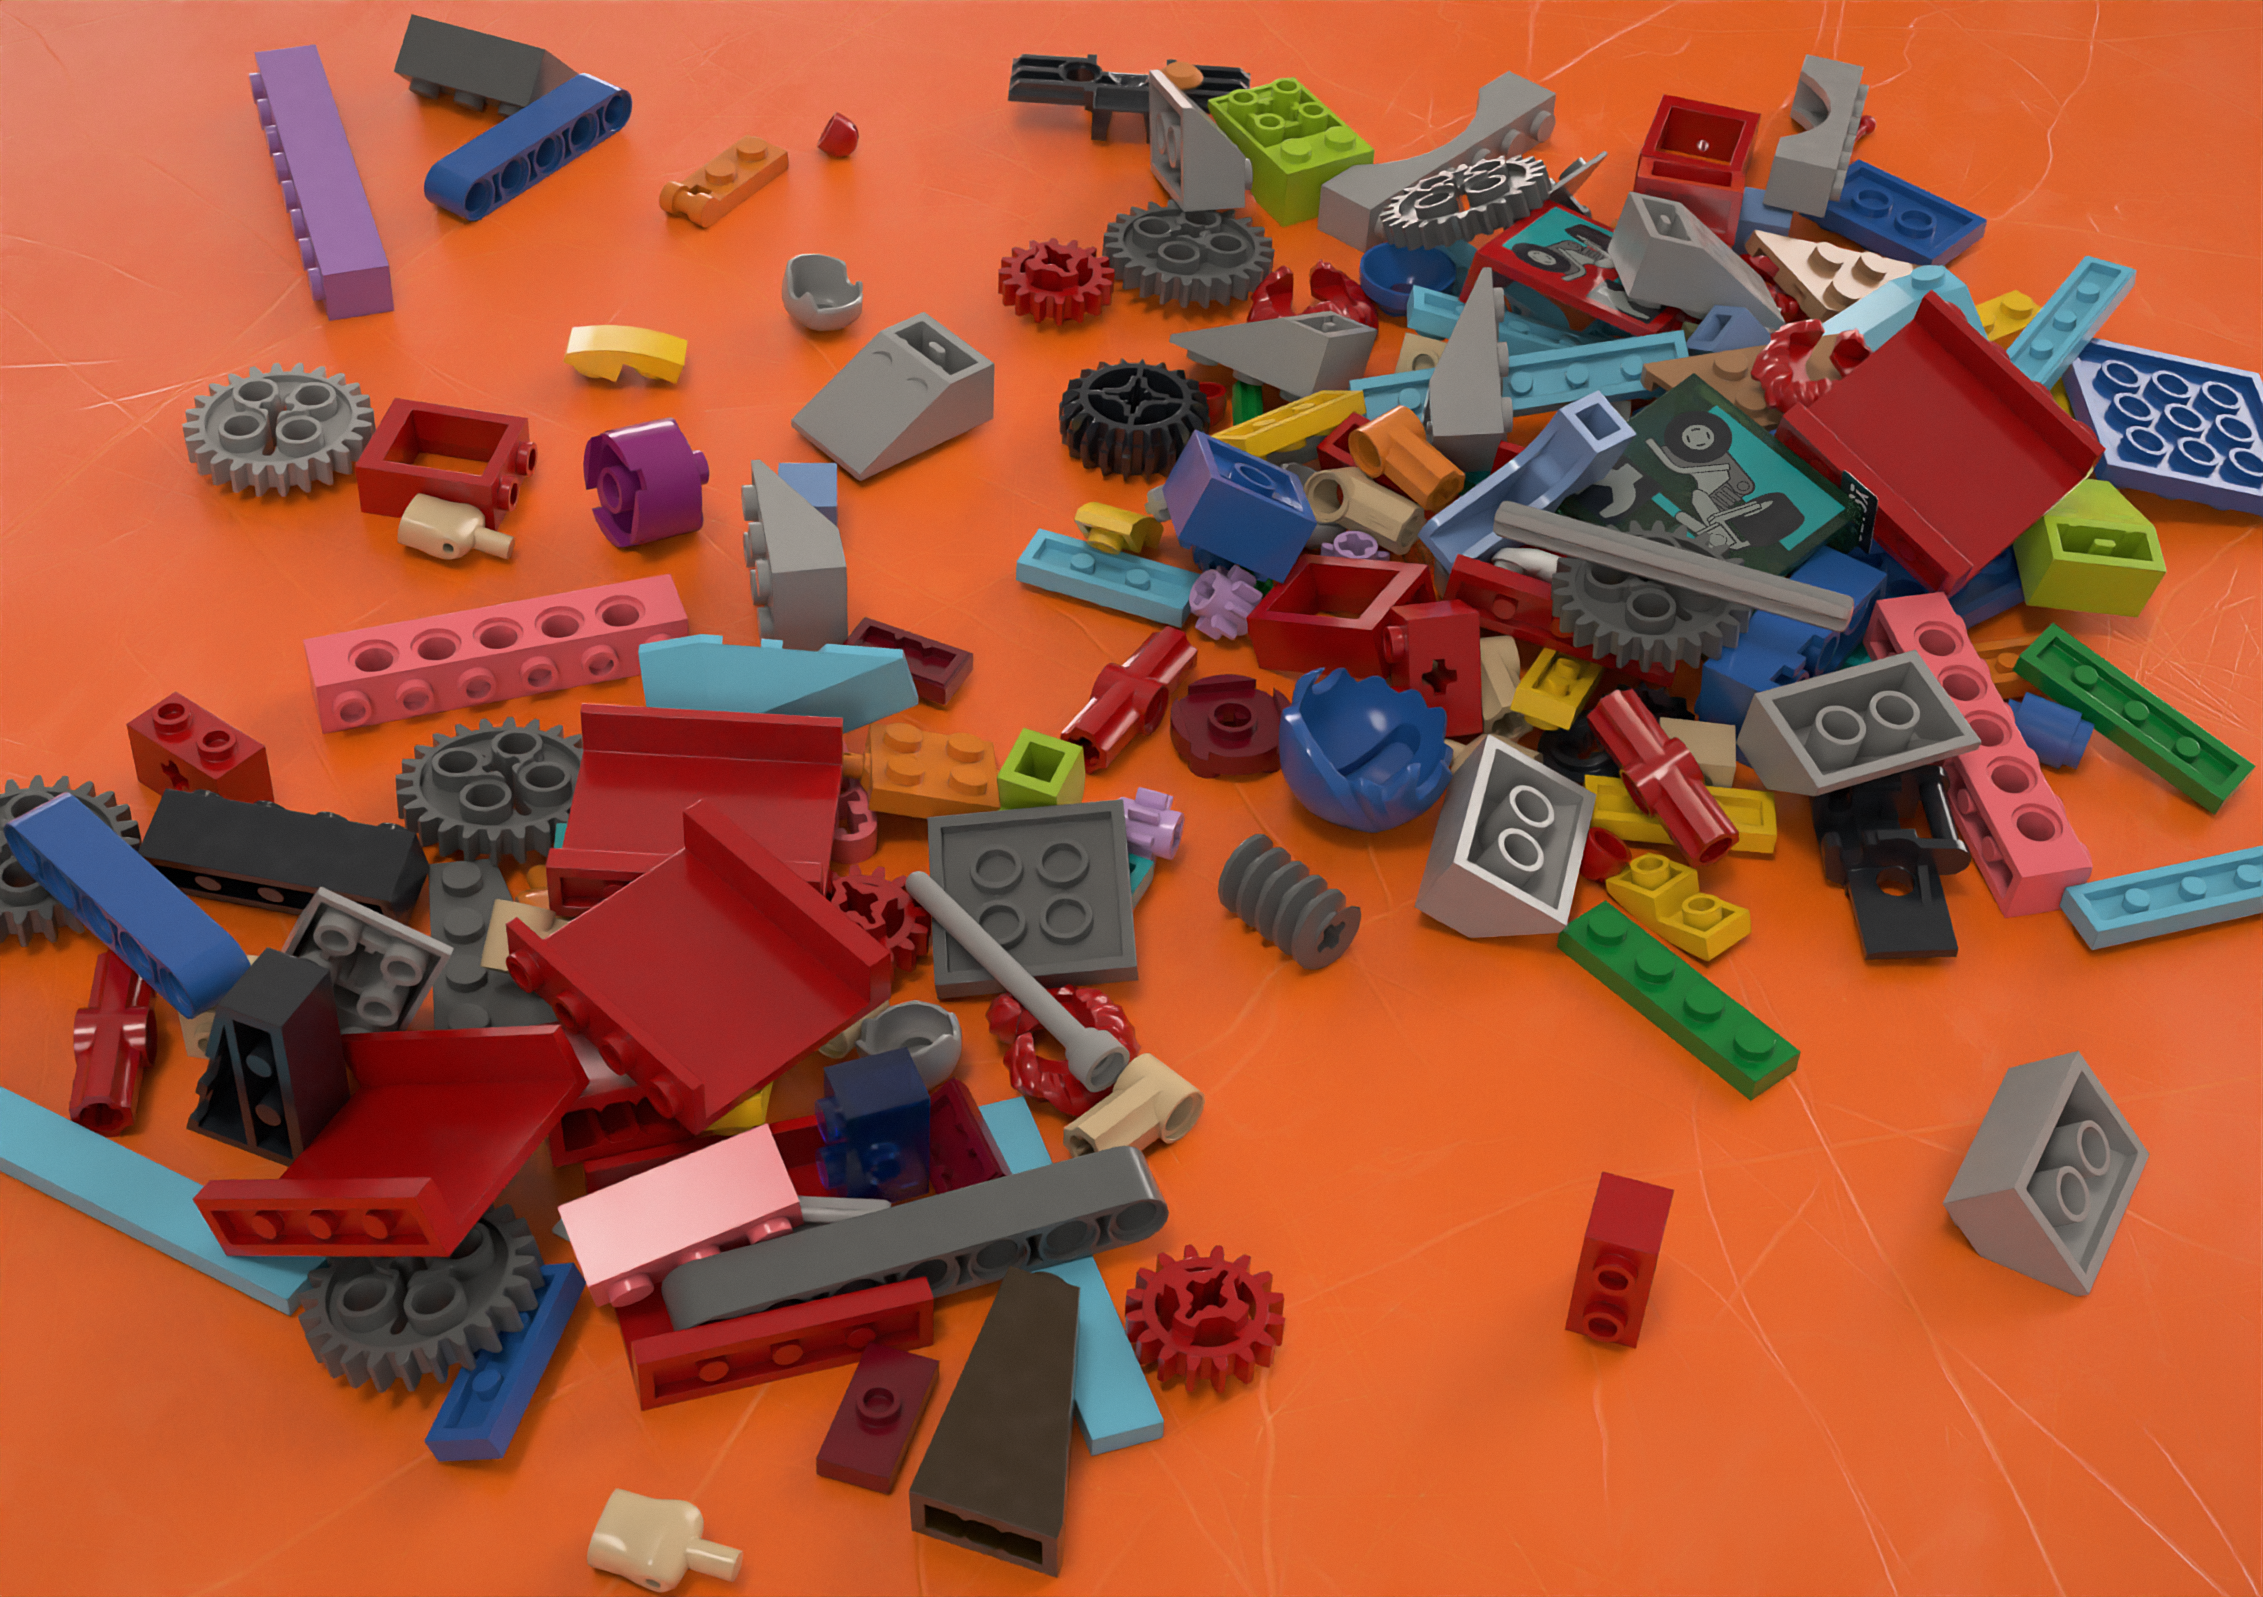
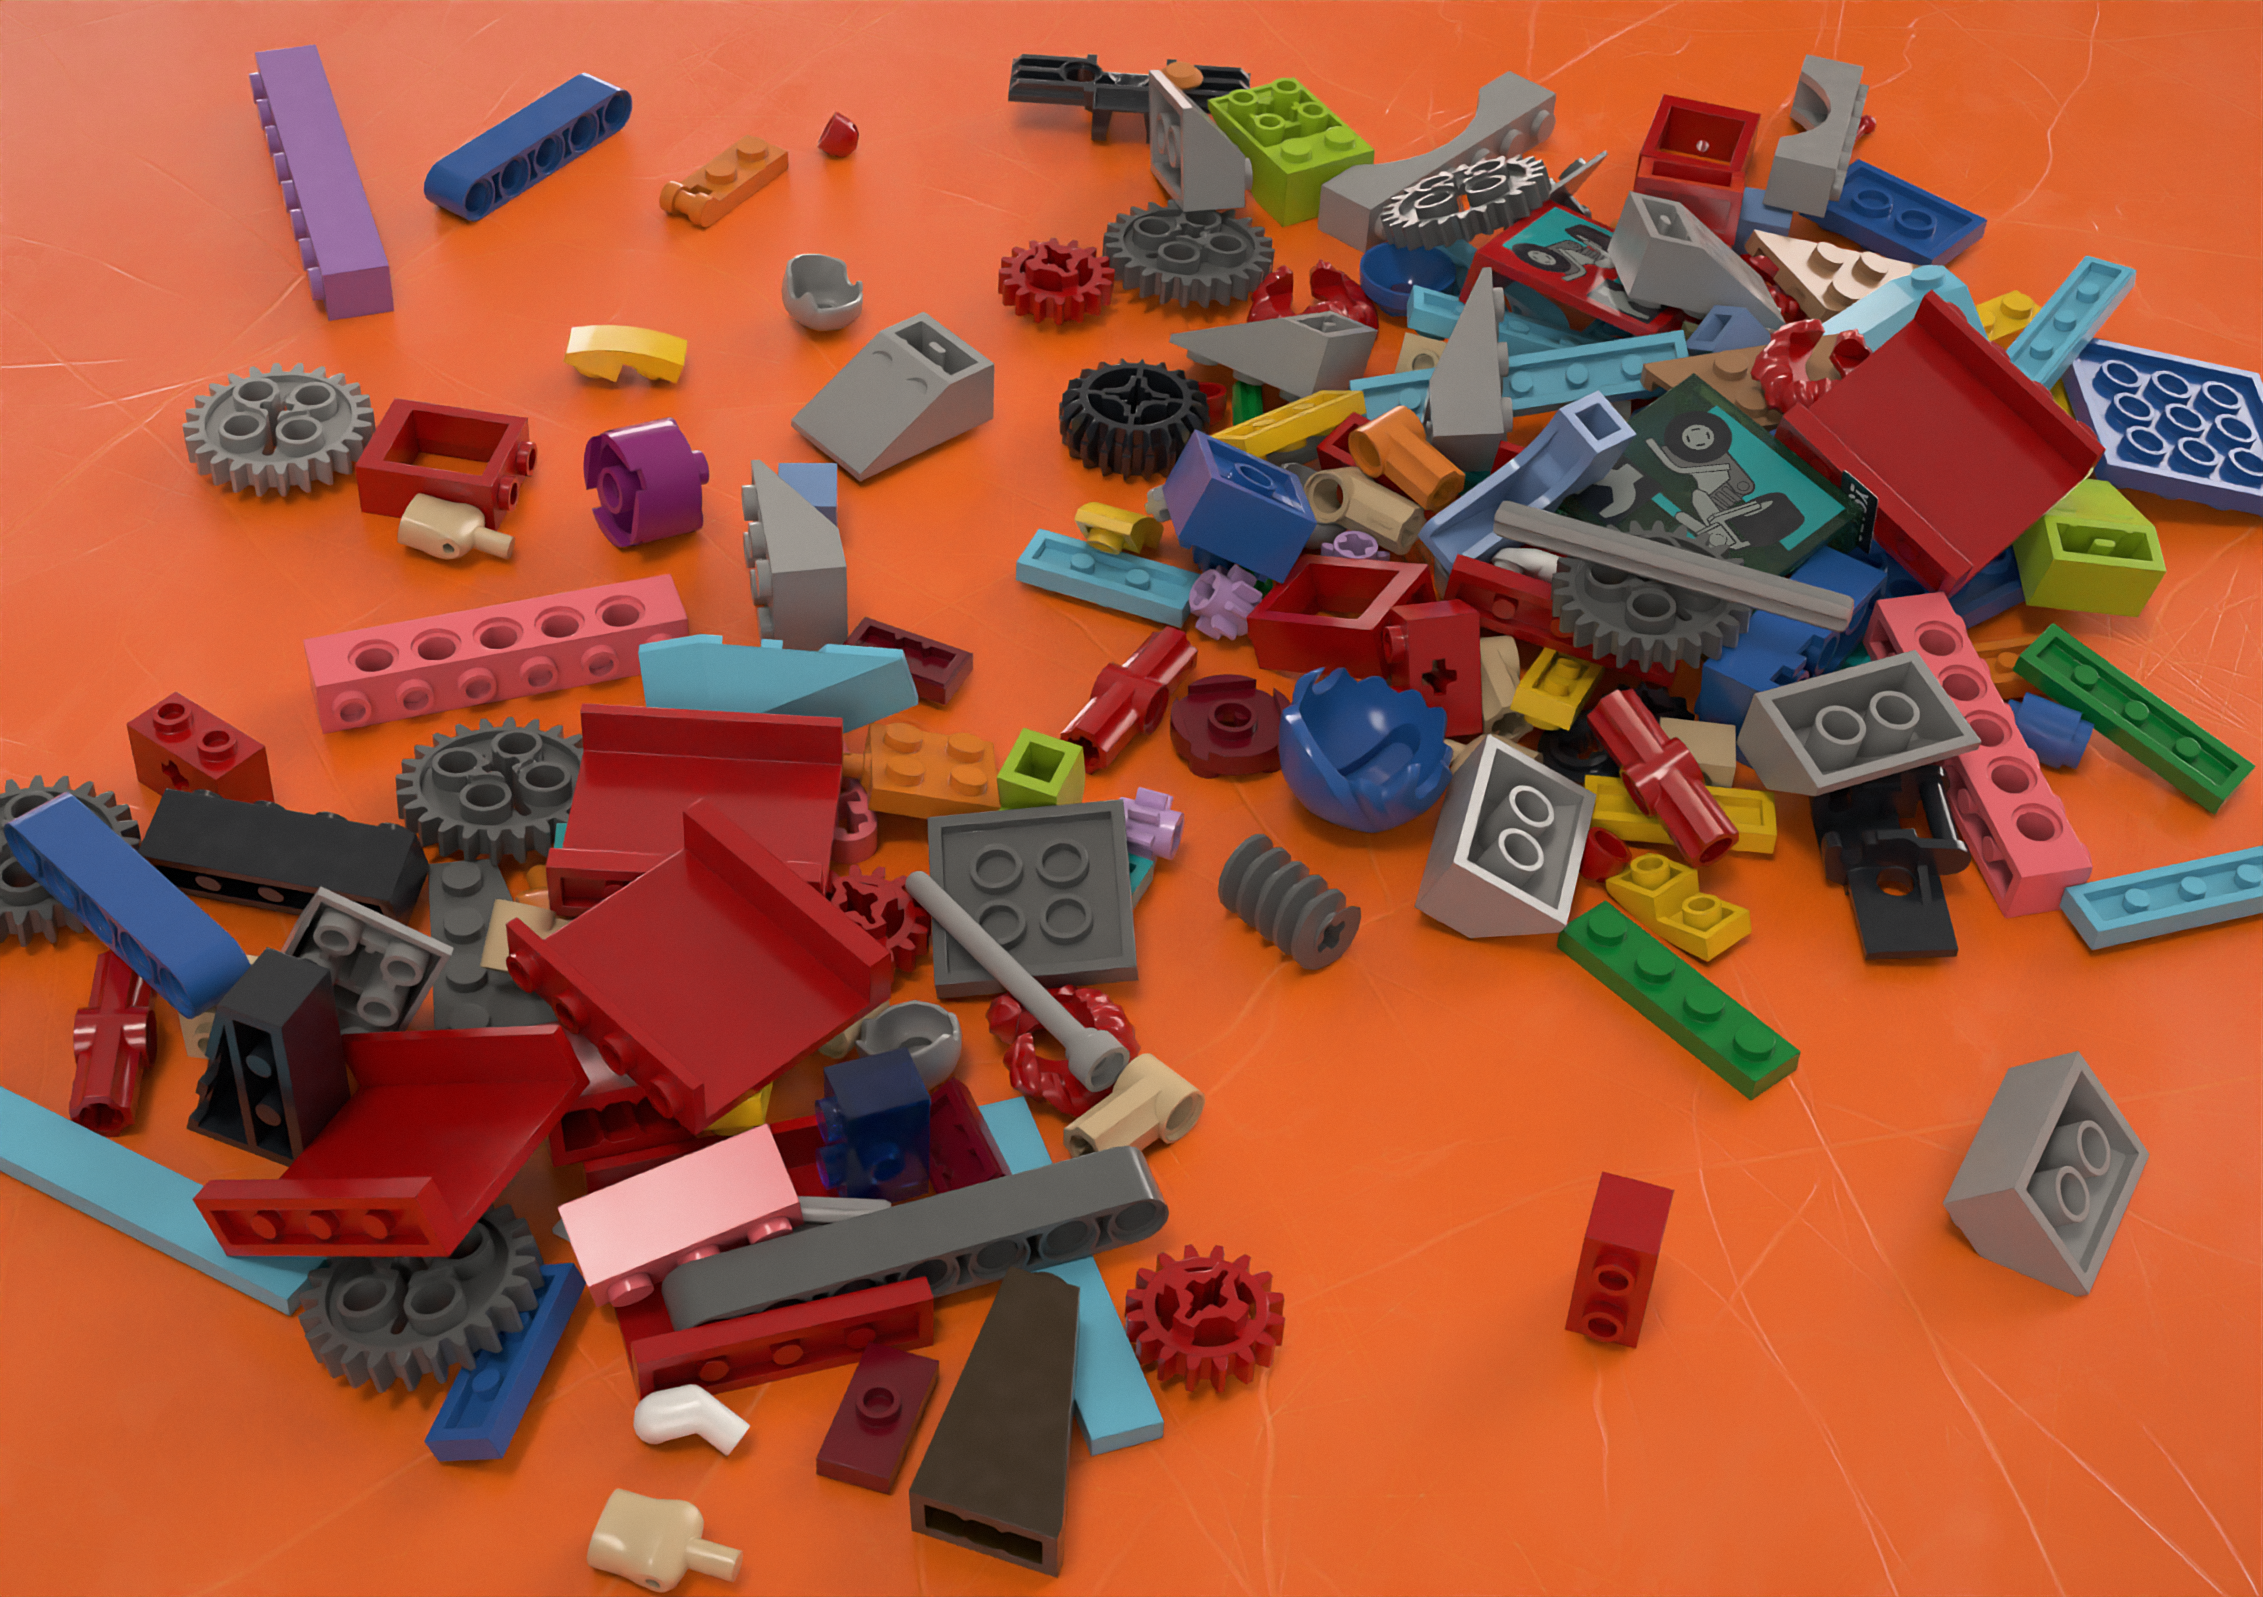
(476, 67): dark grey slope -> none
(685, 1412): none -> white arm

